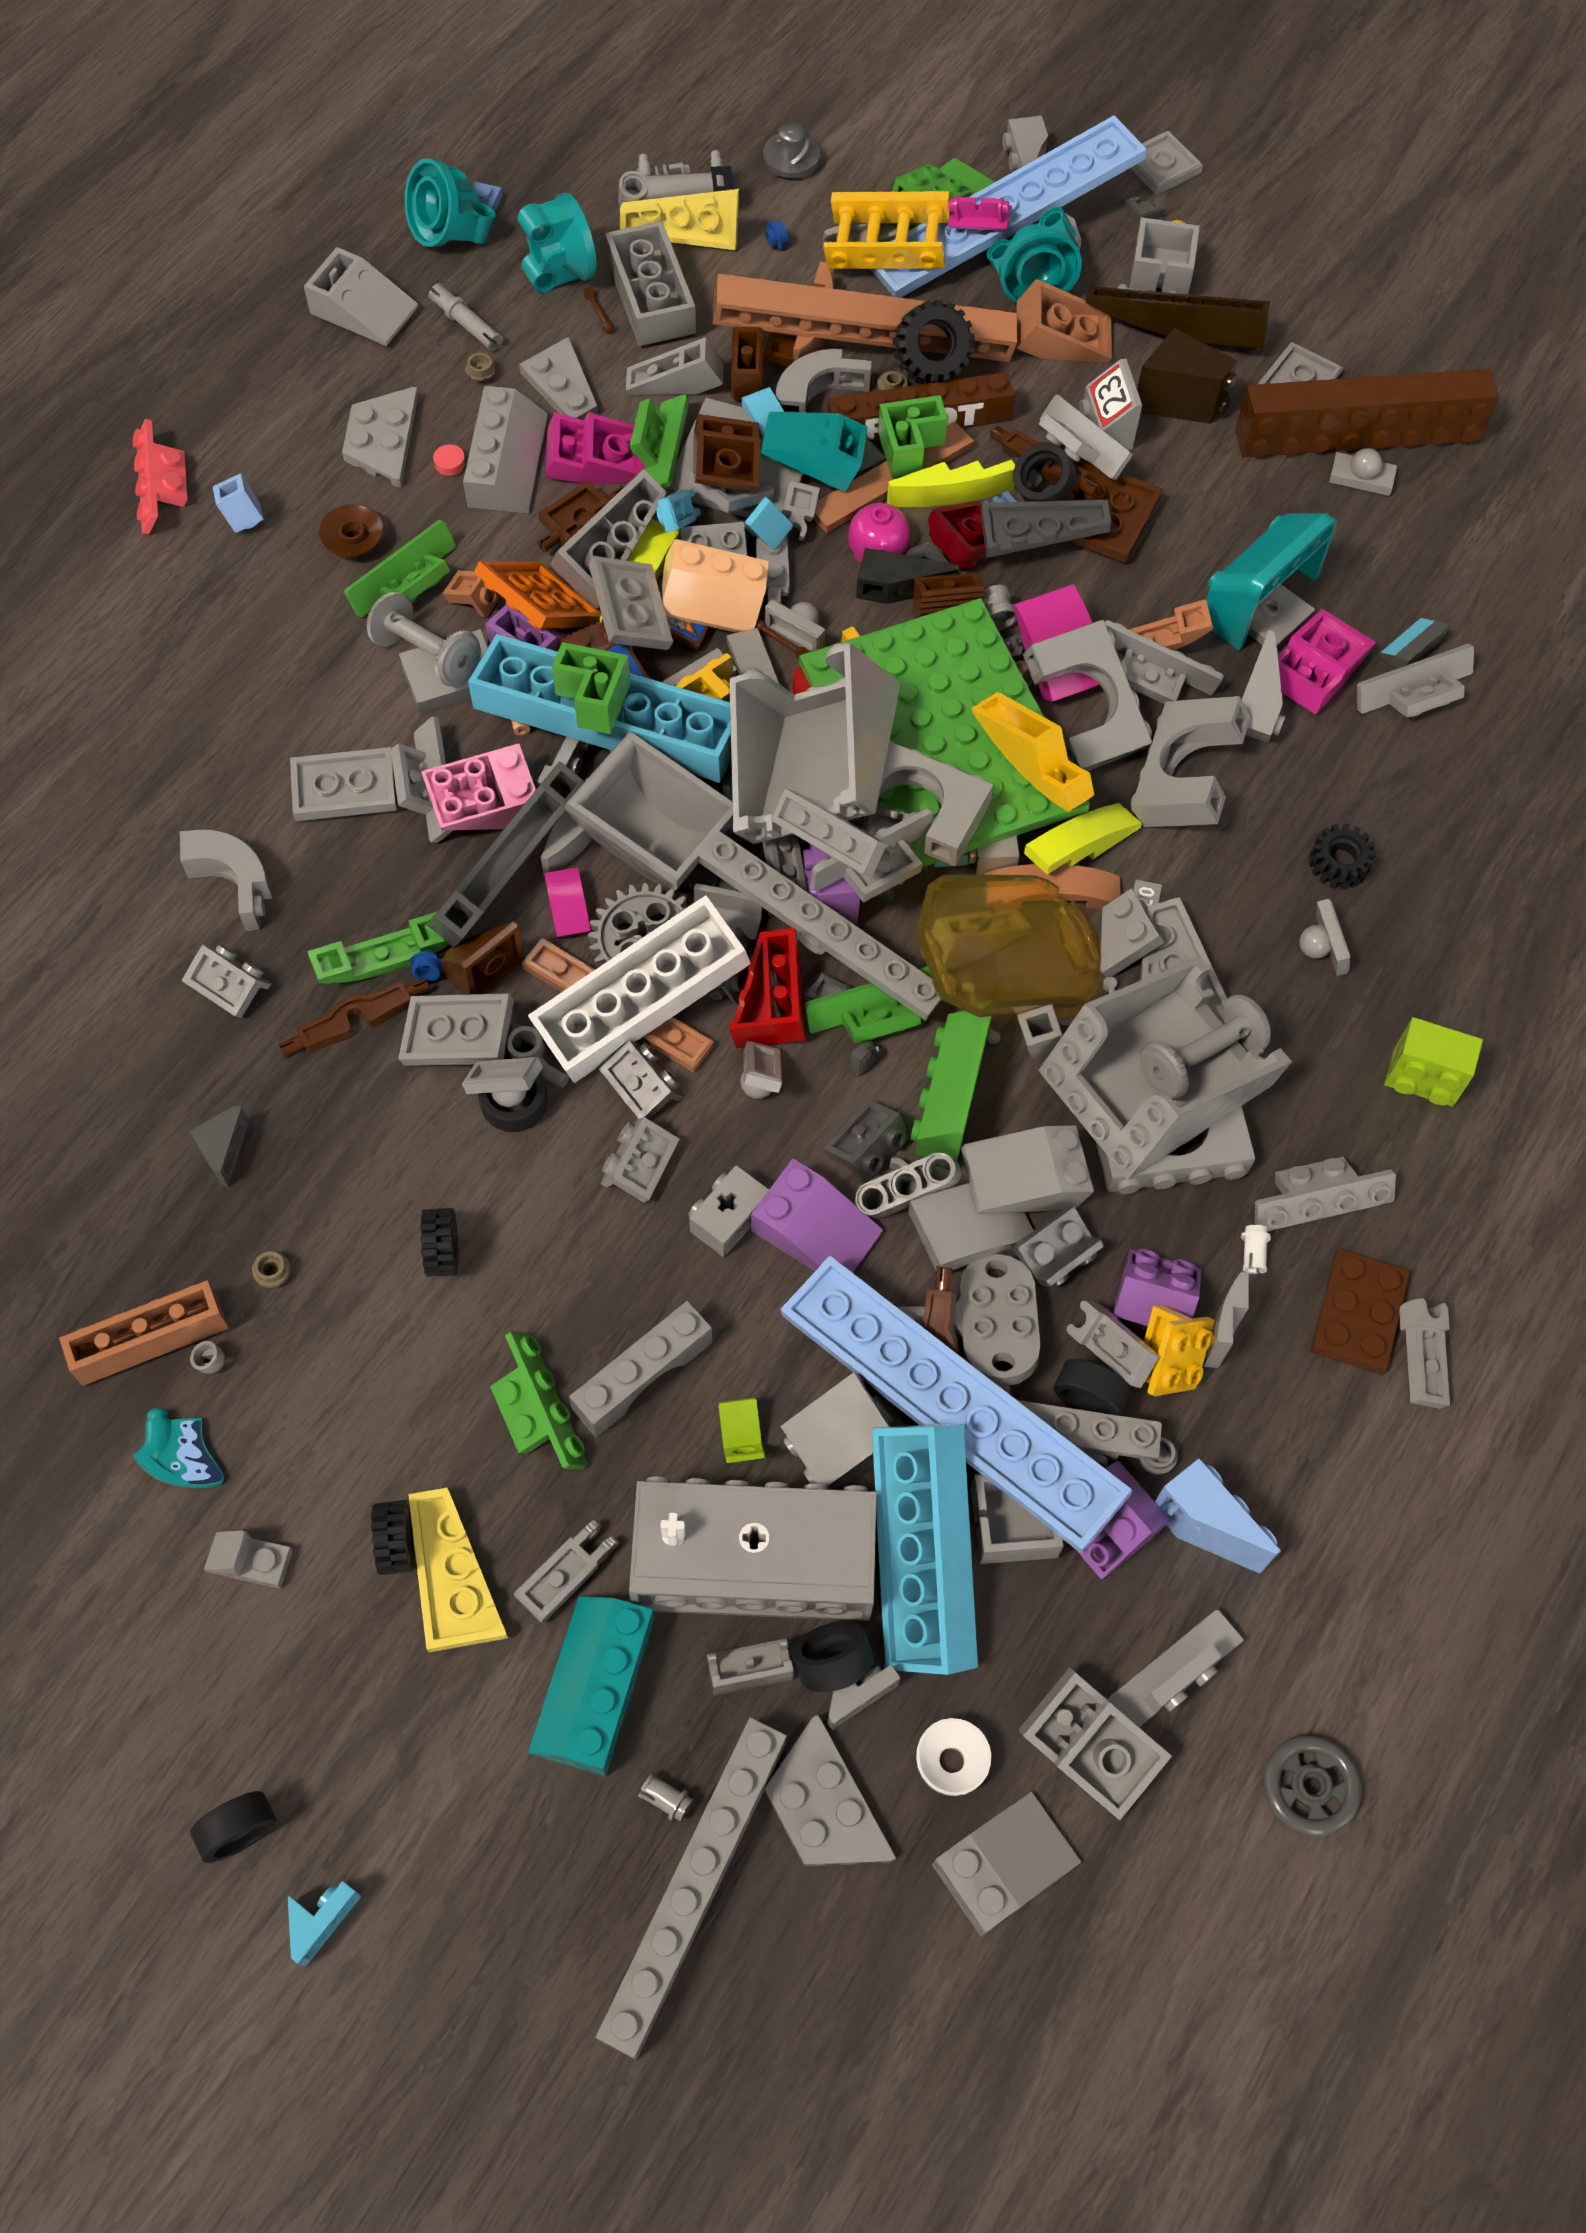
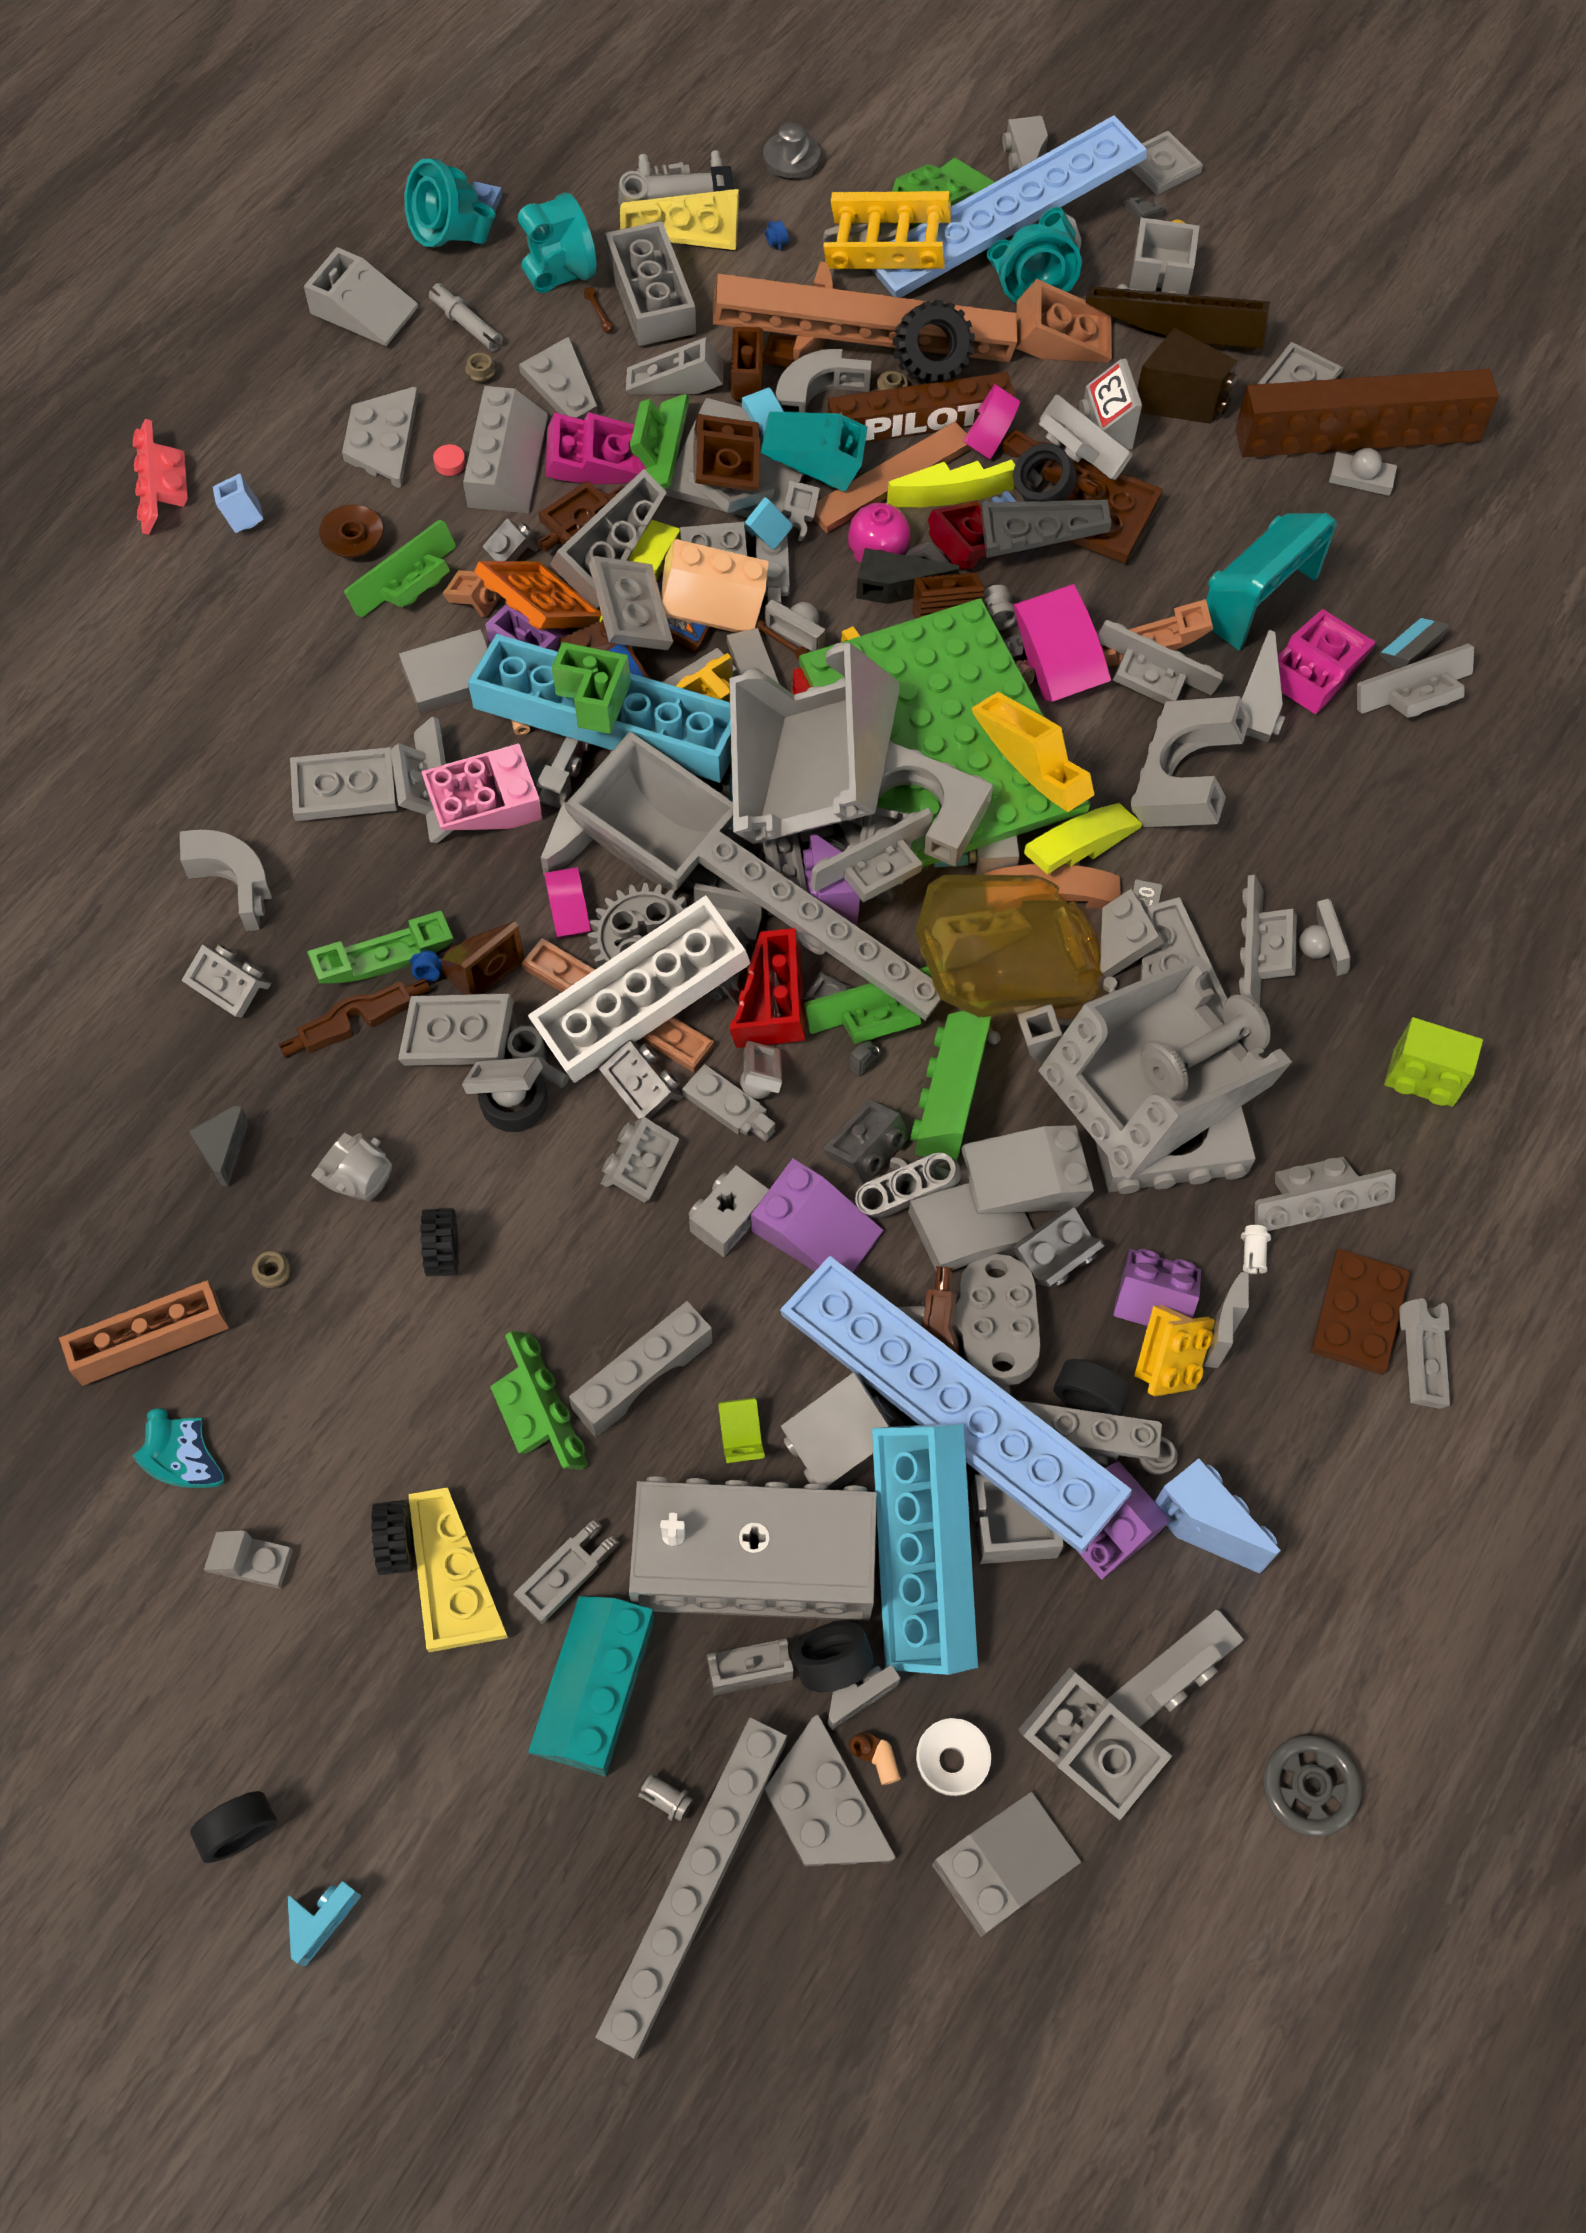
(208, 1351): light grey hinge -> none
(354, 1167): none -> light grey helmet
(392, 620): light grey hose -> none
(505, 855): dark grey arch -> none
(510, 541): none -> flat silver bracket
(677, 510): medium azure hinge -> none
(728, 1104): none -> light grey hinge
(828, 832): light grey plate -> none
(871, 458): dark grey tile -> none
(878, 1752): none -> arm
(909, 428): bright green brick -> none
(990, 214): dark pink hinge -> none
(993, 422): none -> dark pink slope
(1092, 653): light grey arch -> none
(1114, 1344): light grey plate -> none
(1268, 944): none -> light grey bracket
(1280, 613): light grey plate -> none
(1344, 840): black tyre -> none

